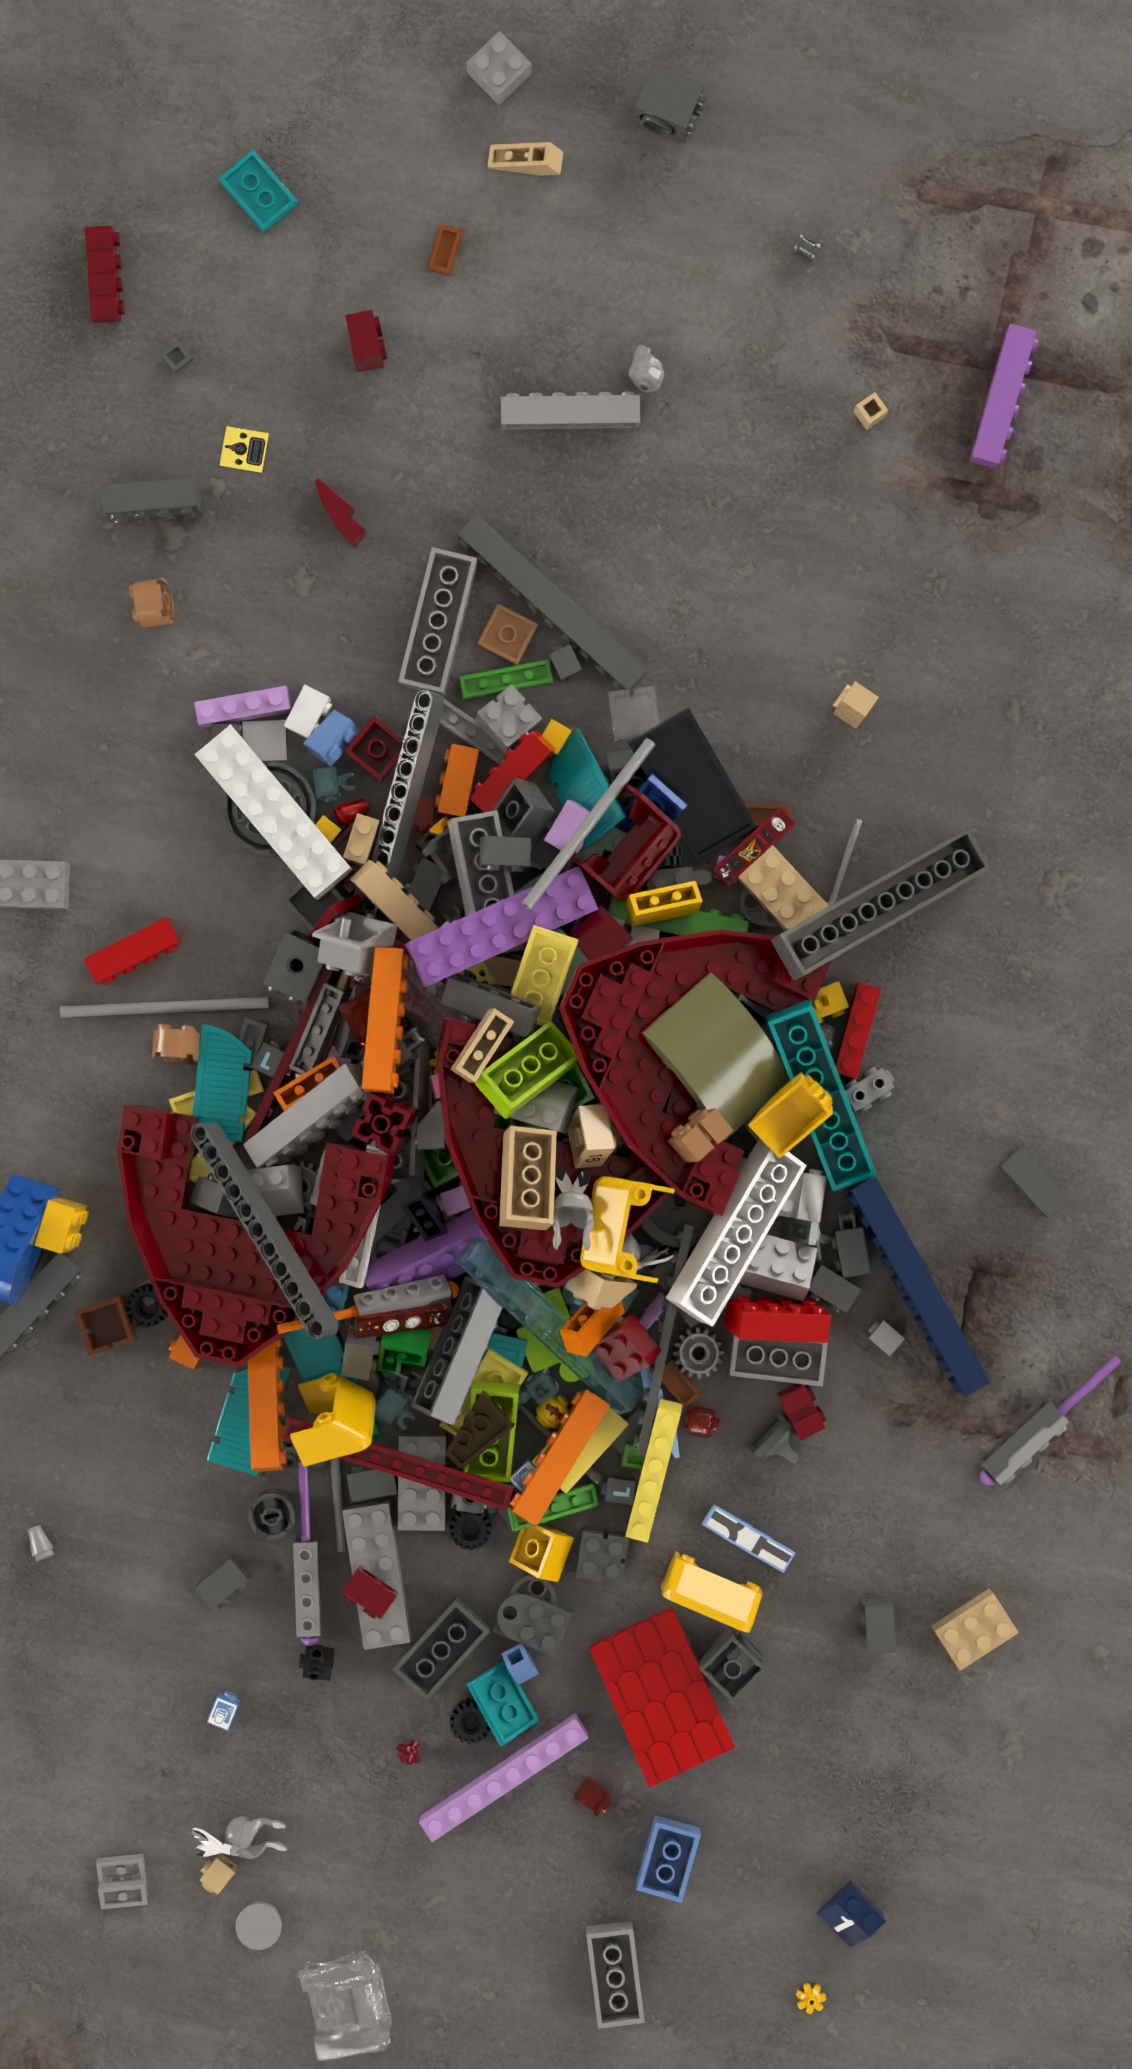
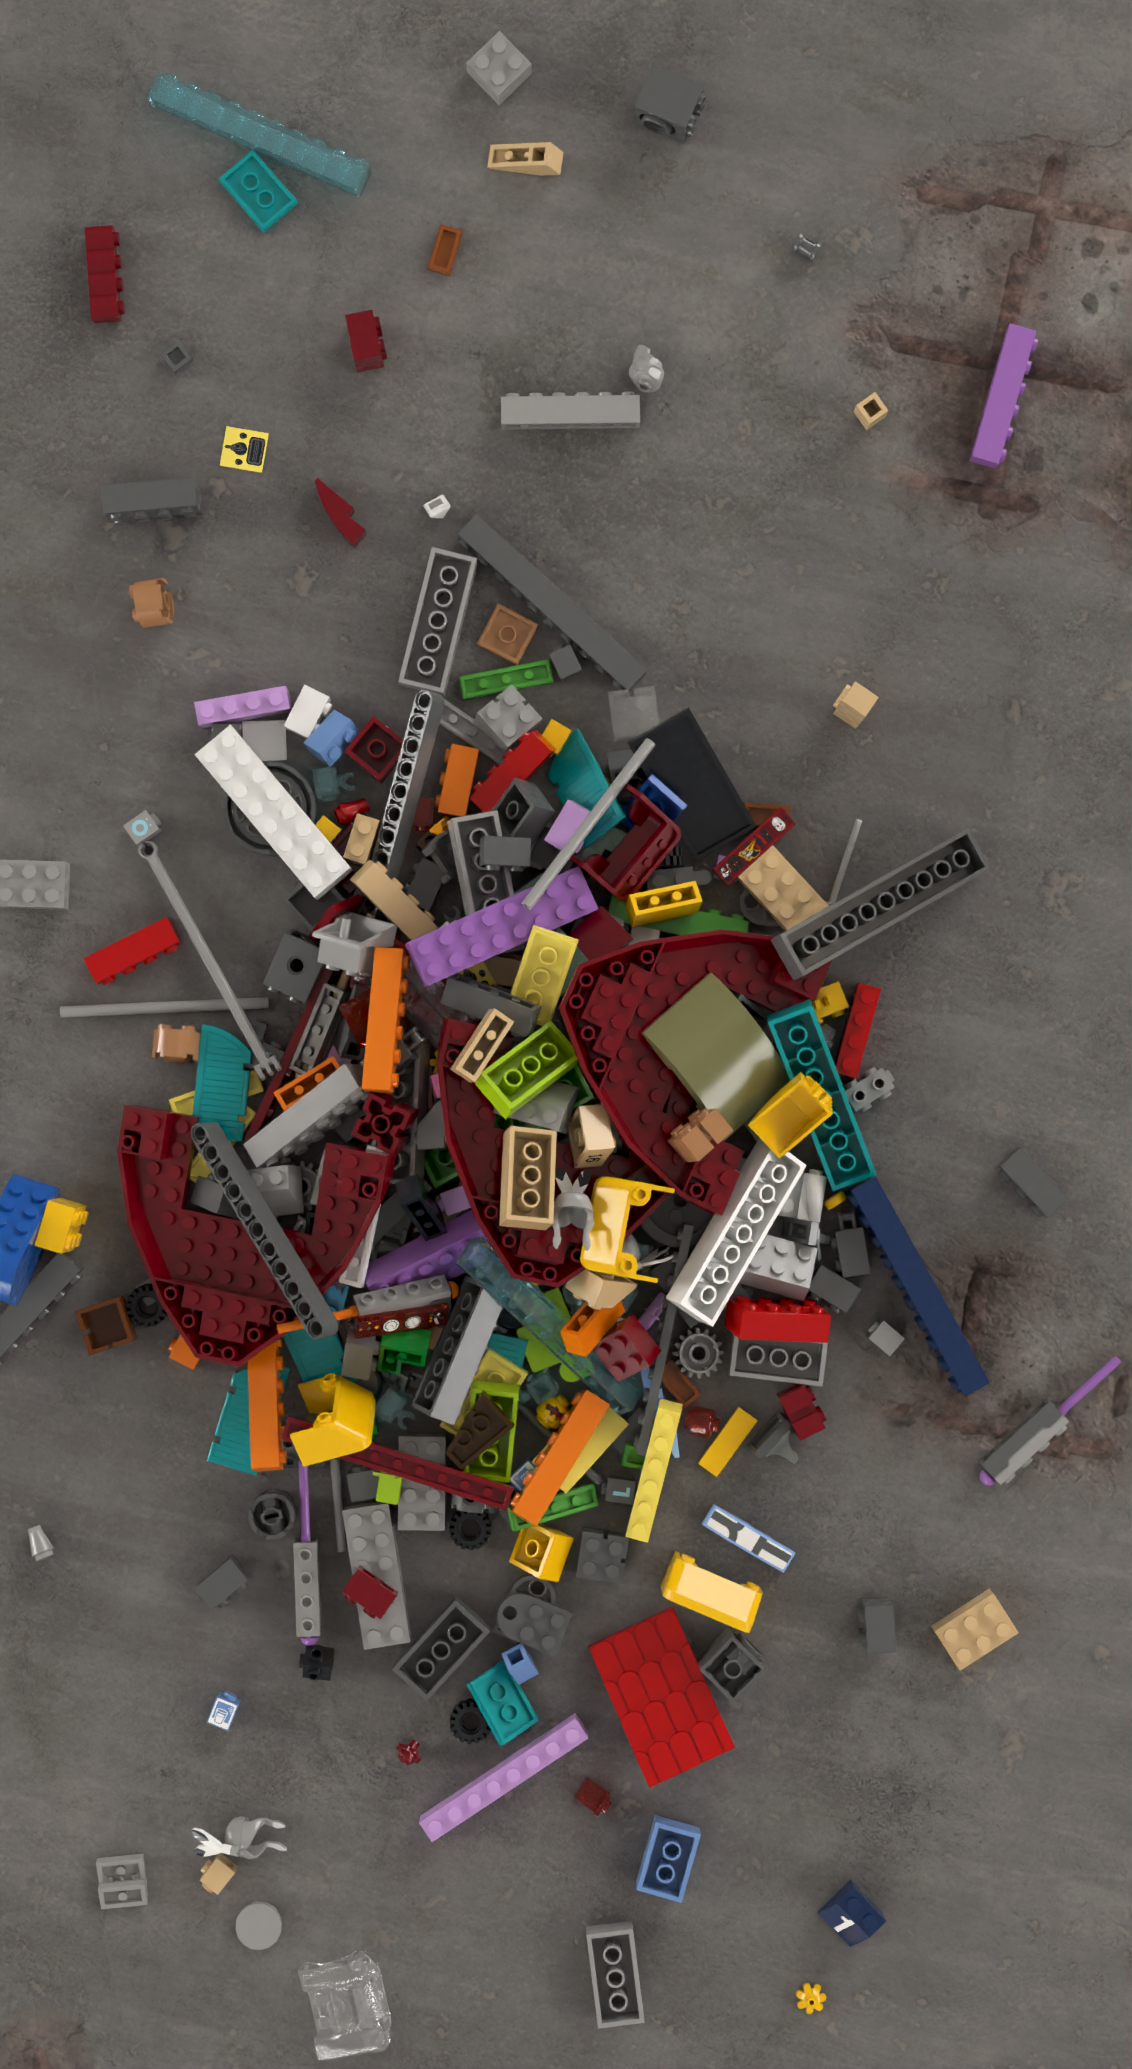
(143, 827): none -> light grey brick
(259, 134): none -> clear light blue brick
(264, 1060): none -> light grey hinge
(388, 1488): none -> lime bracket
(437, 507): none -> white slope
(727, 1441): none -> yellow tile
(835, 1200): none -> yellow tile

